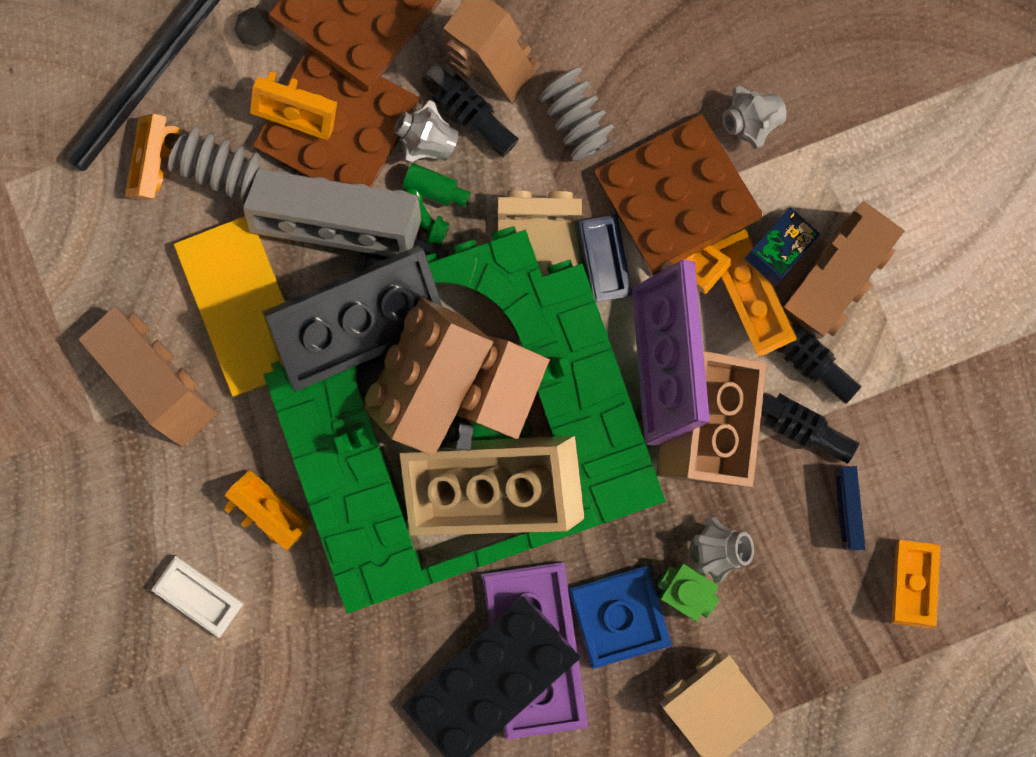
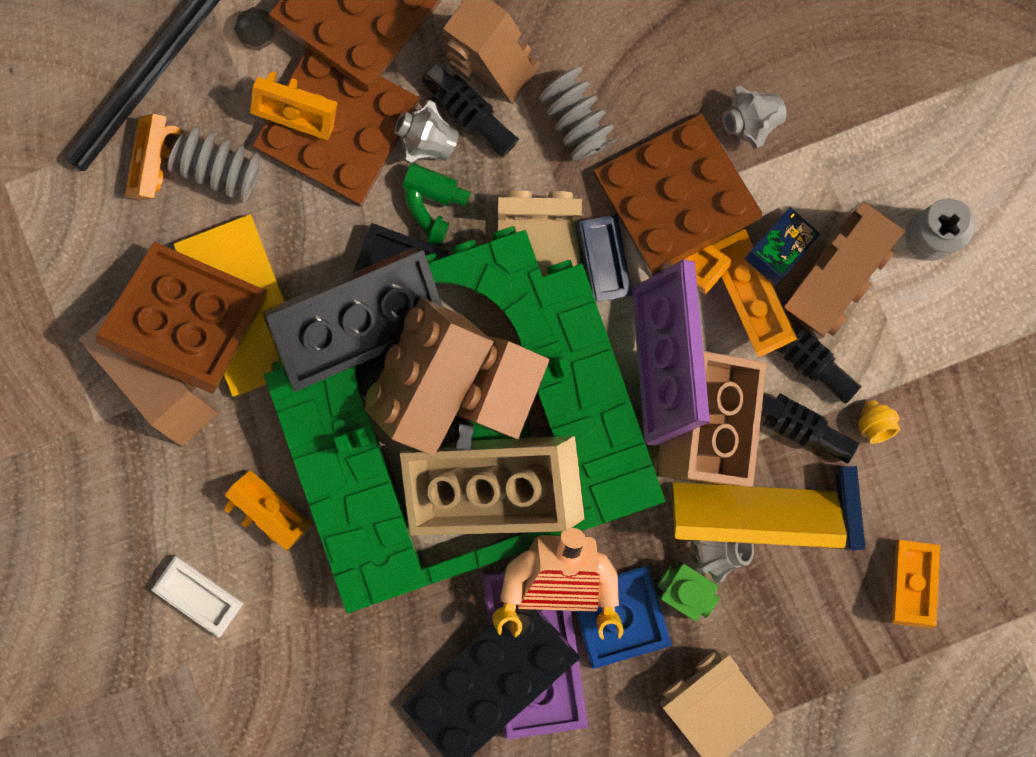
(182, 317): none -> dark orange plate
(332, 213): light grey brick -> none
(560, 575): none -> light nougat torso
(757, 515): none -> yellow tile
(878, 422): none -> yellow plate
(952, 218): none -> light grey piece

